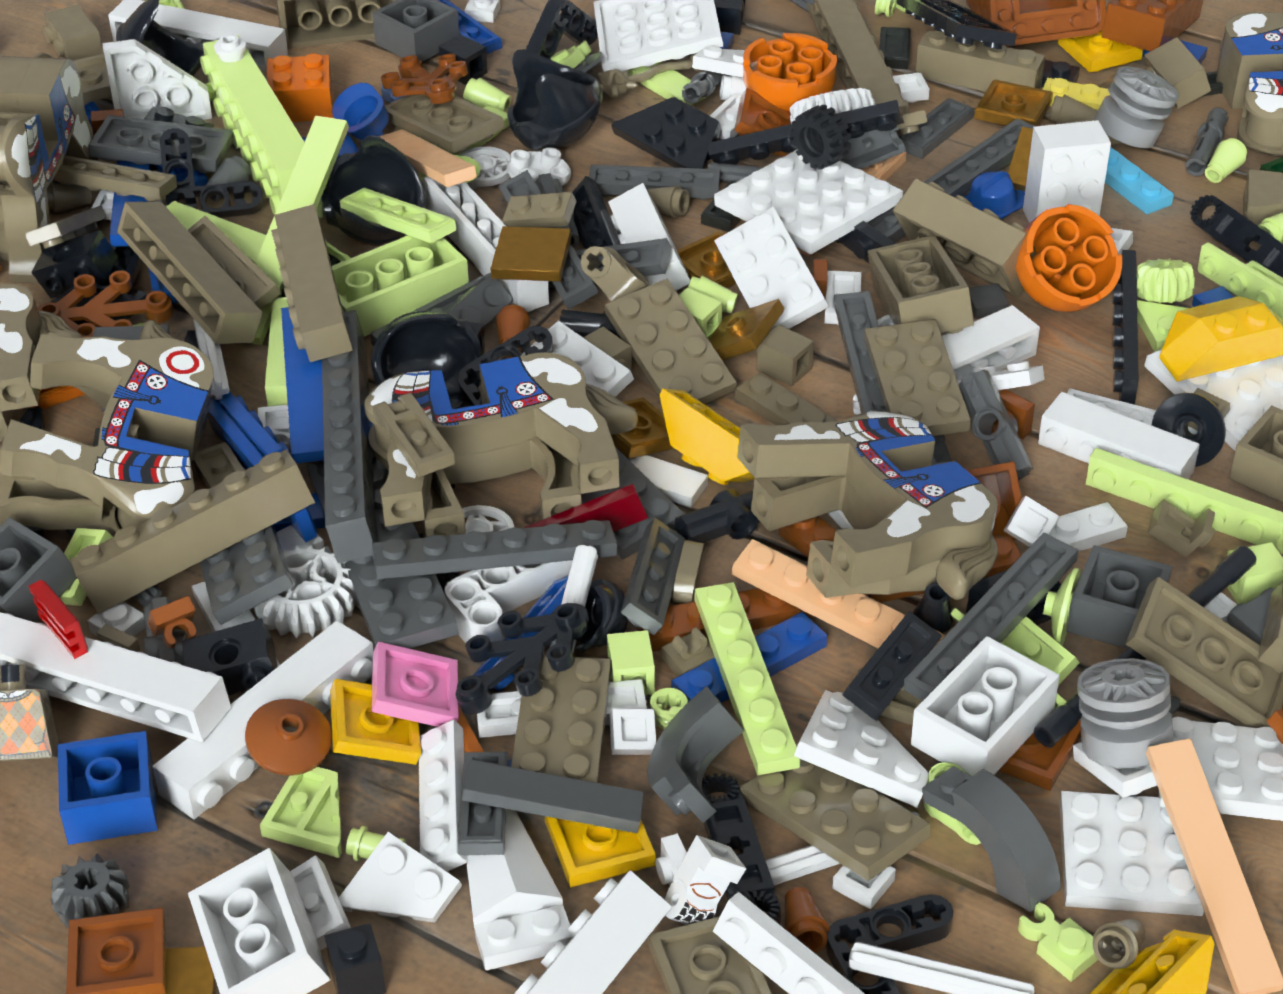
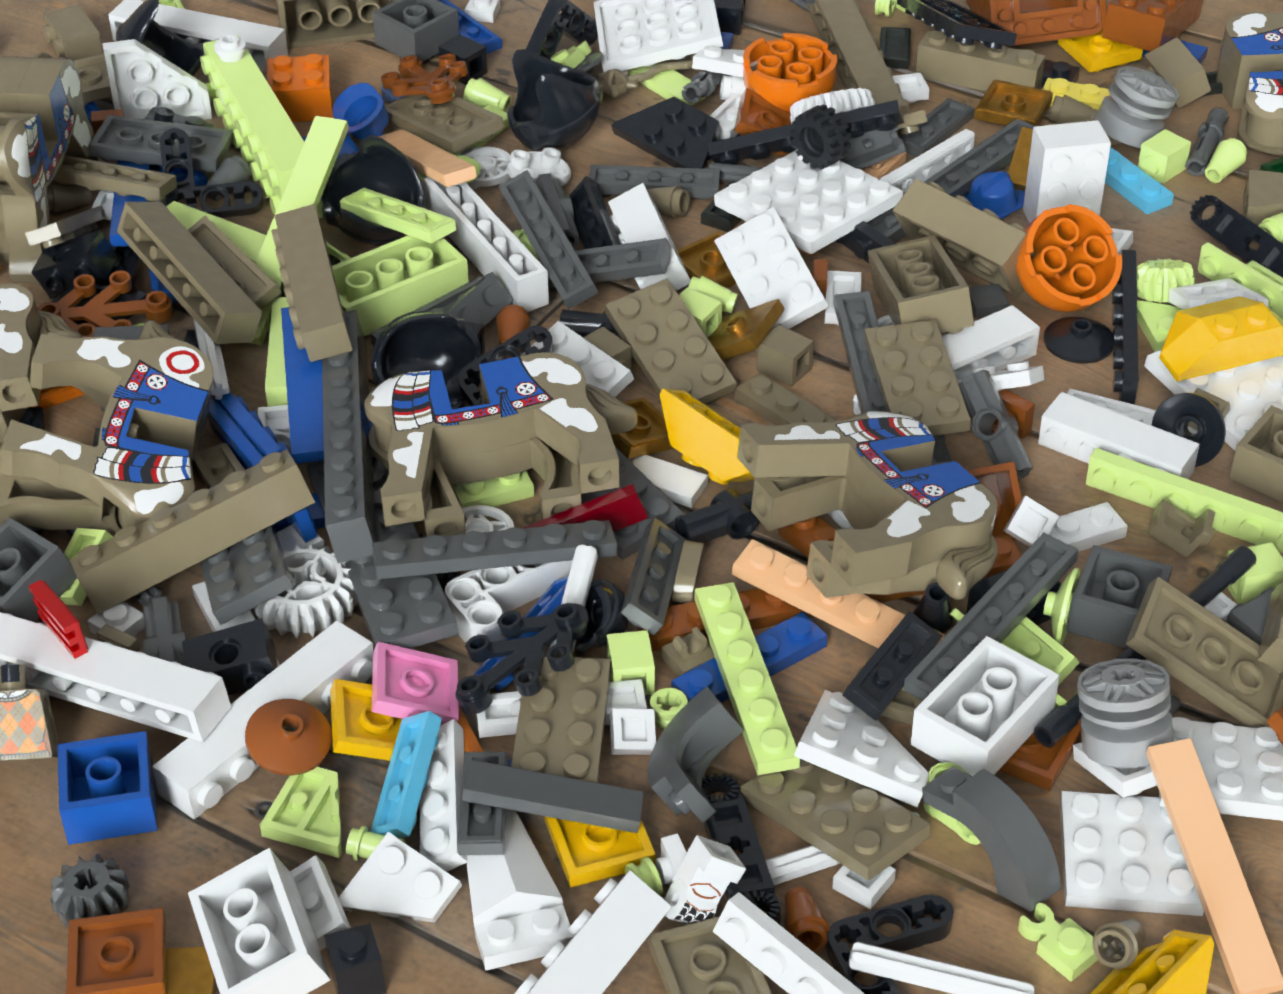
(173, 616): dark orange tile -> none
(406, 775): none -> medium azure plate
(414, 435): dark tan plate -> none
(495, 491): none -> yellowish green plate
(531, 253): pearl gold tile -> none
(540, 210): dark tan plate -> none
(617, 277): dark tan piece -> none
(647, 873): none -> yellowish green bush
(931, 161): none -> white tile
(1079, 340): none -> black dish
(1164, 156): none -> yellowish green brick
(1210, 292): none -> white wing

